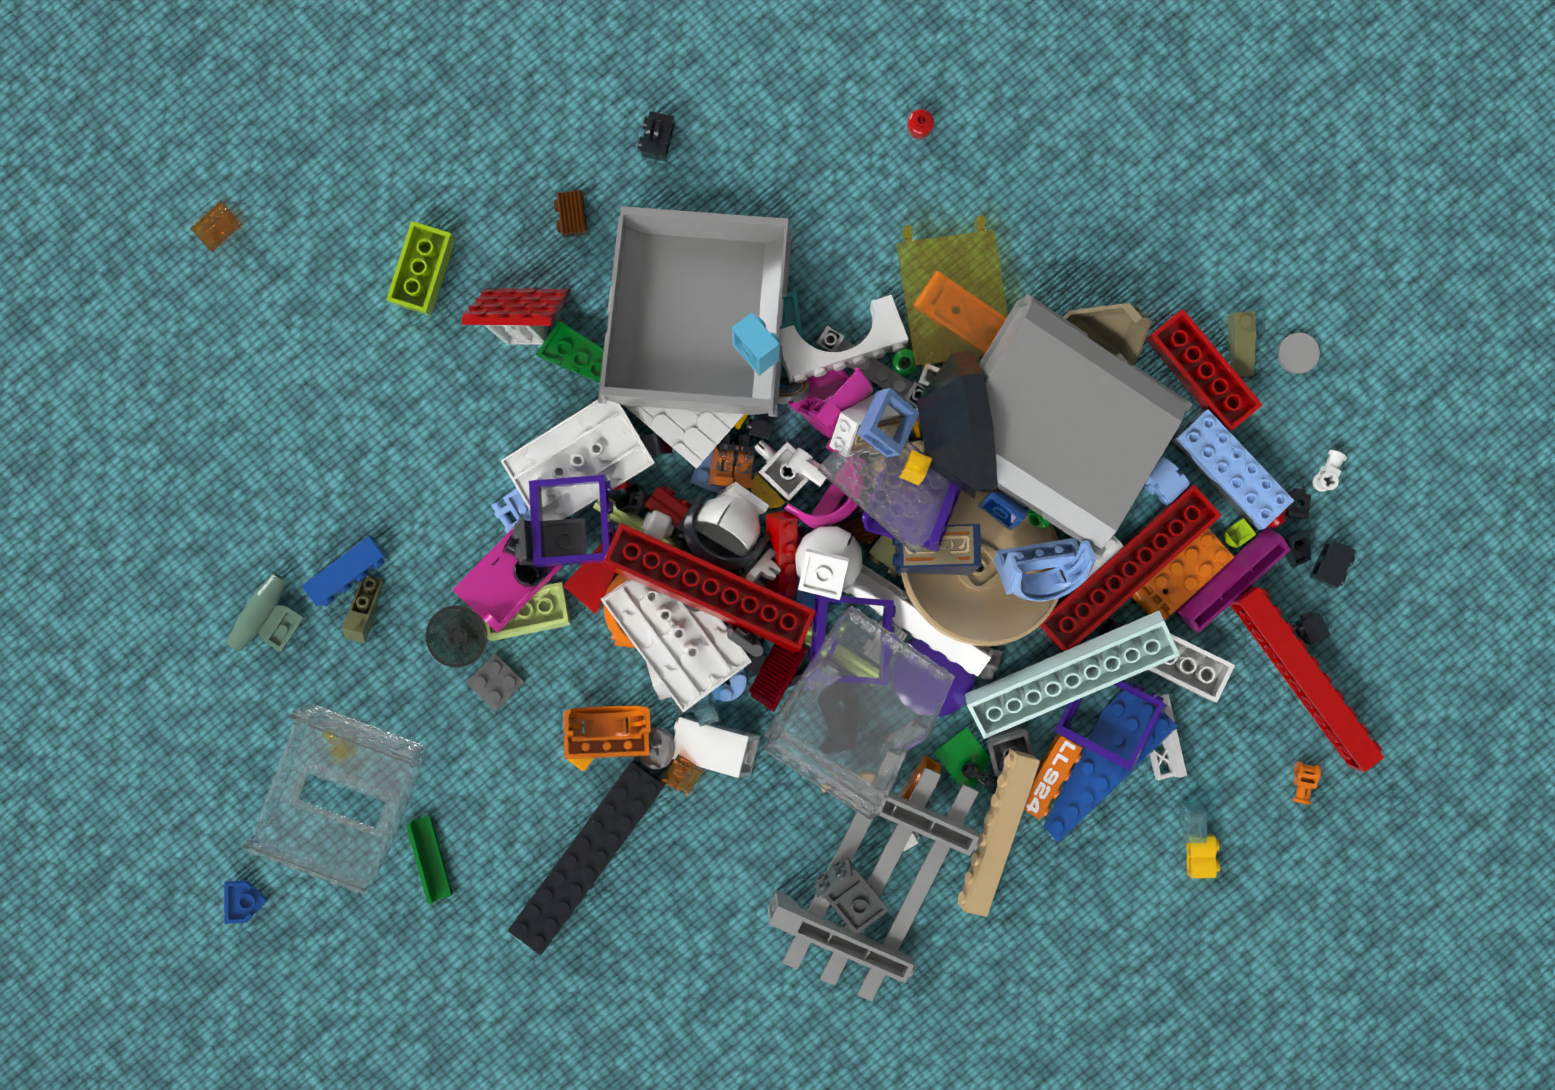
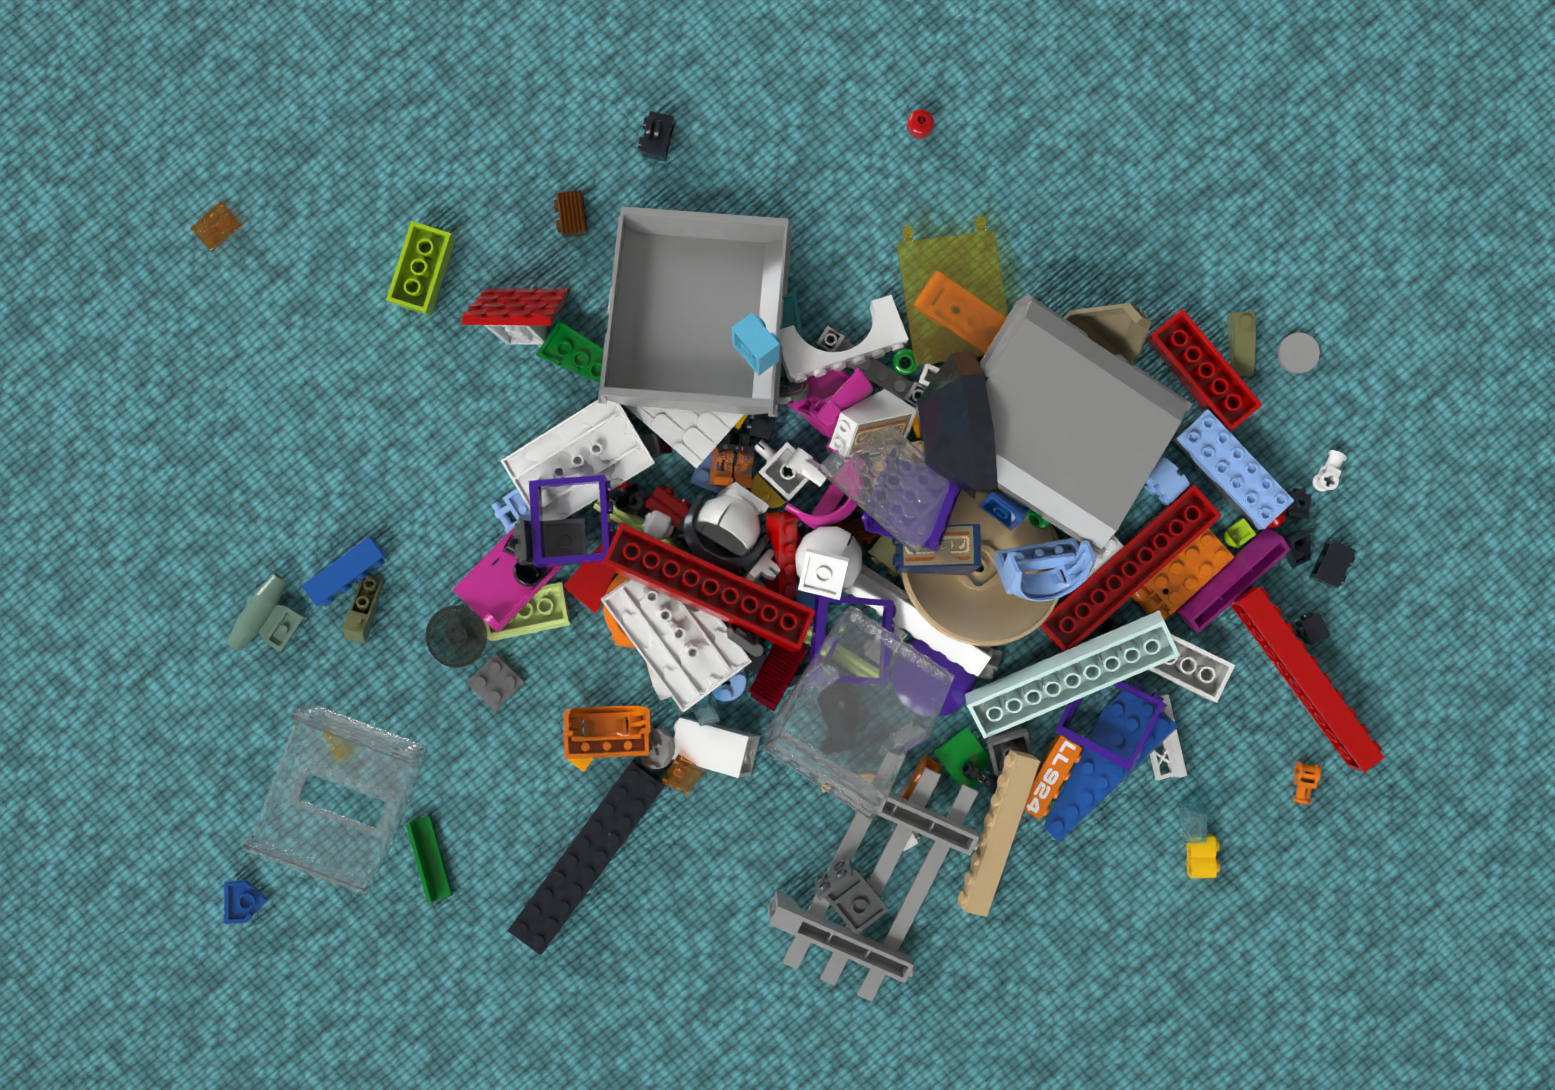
(876, 437): medium blue window -> none
(915, 467): yellow brick -> none

